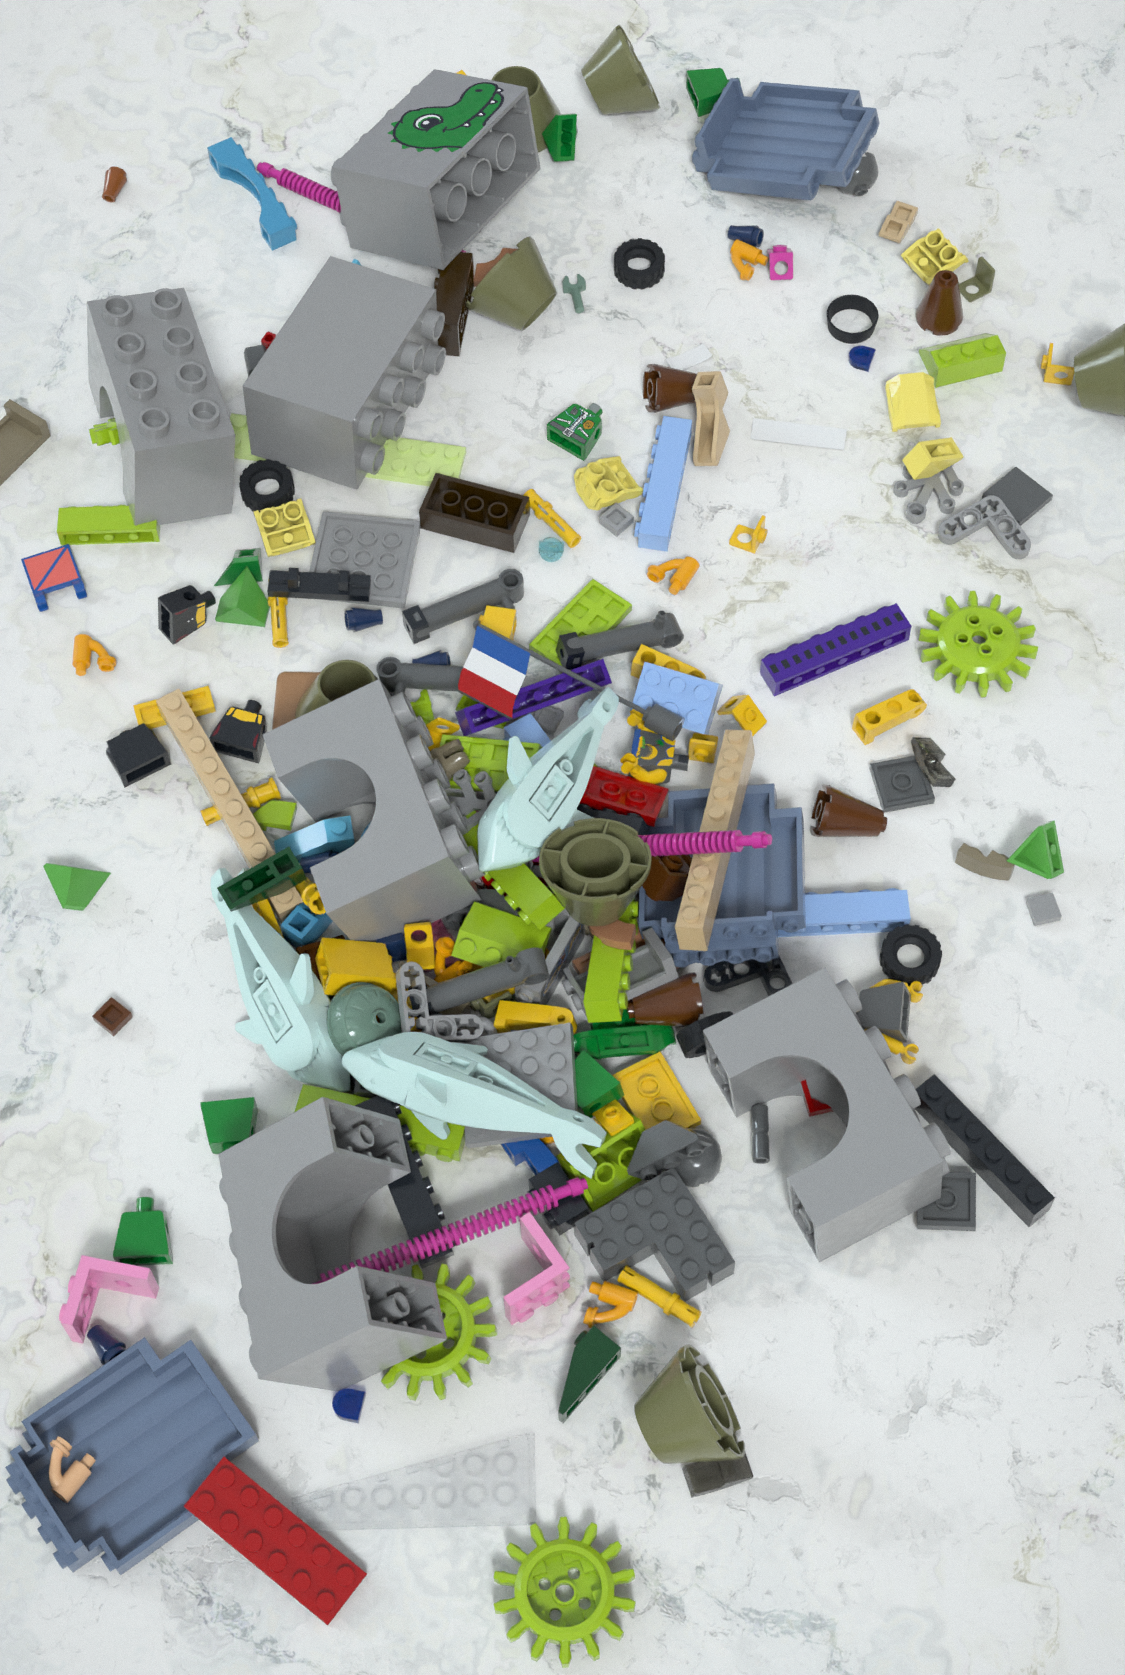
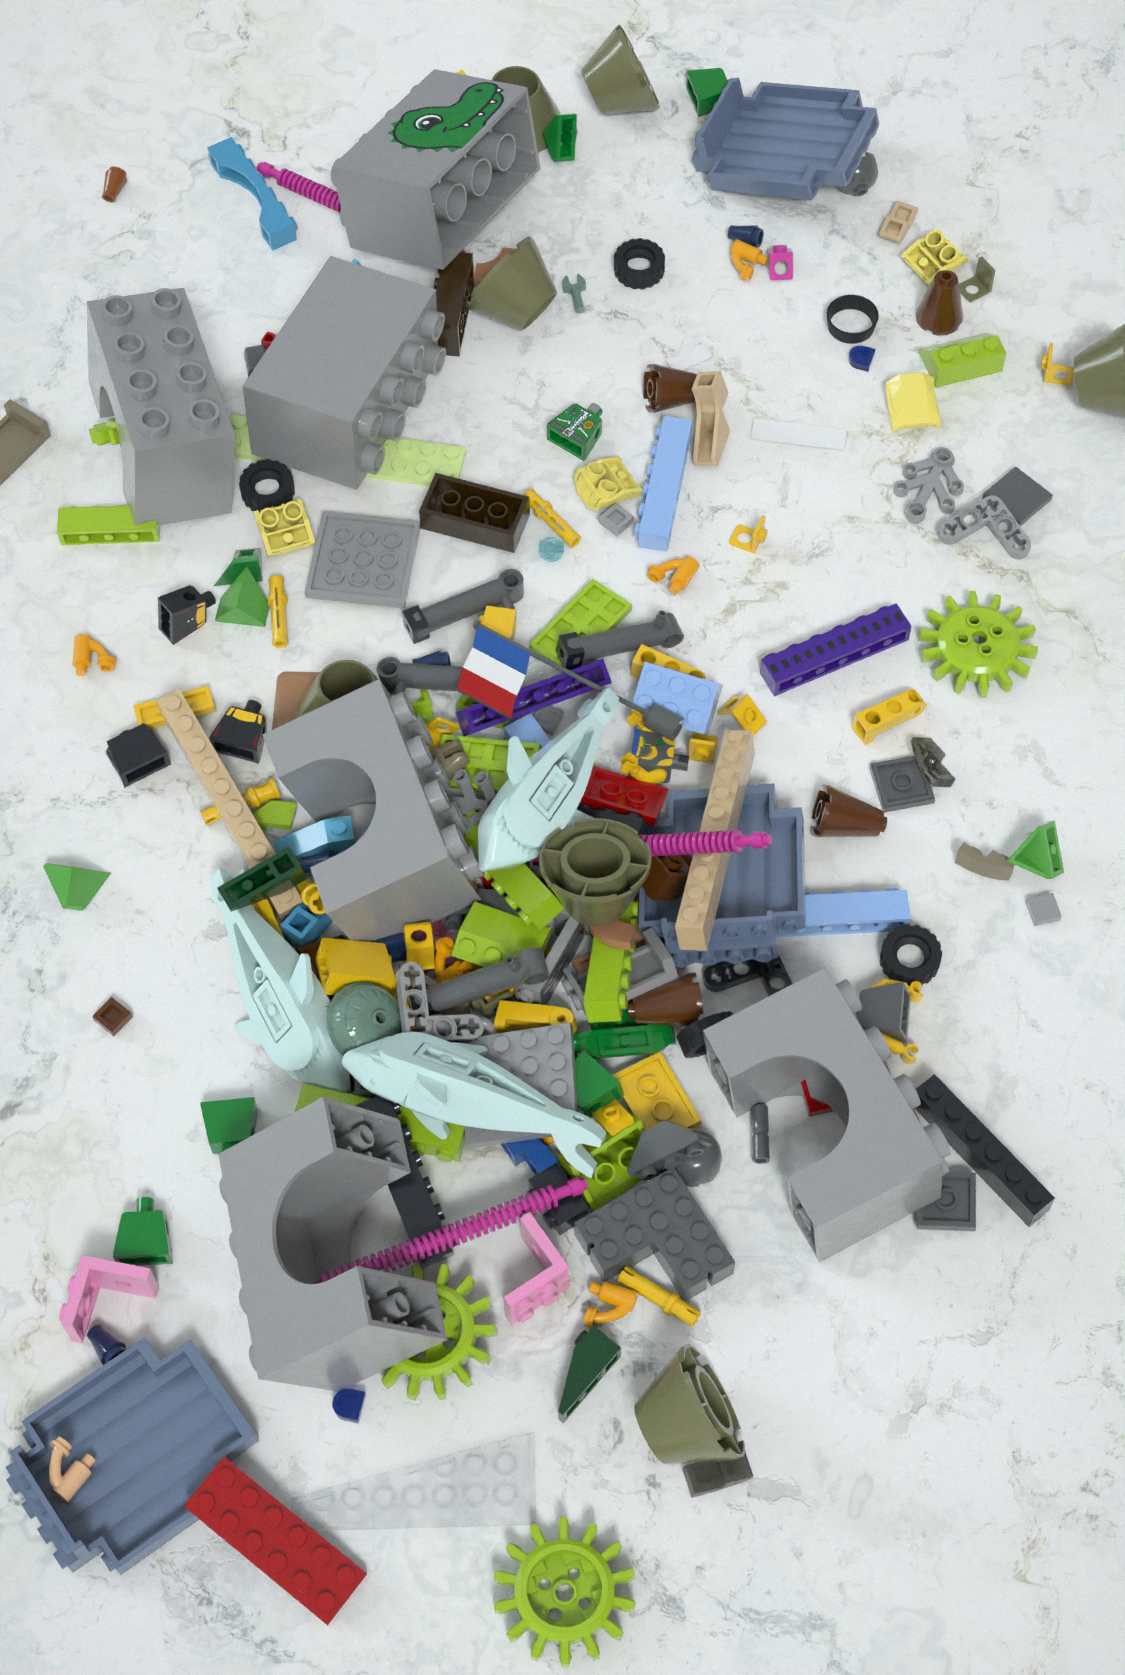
(51, 572): flag -> none
(319, 585): black hinge -> none
(360, 619): dark blue cone -> none
(932, 457): light yellow slope -> none

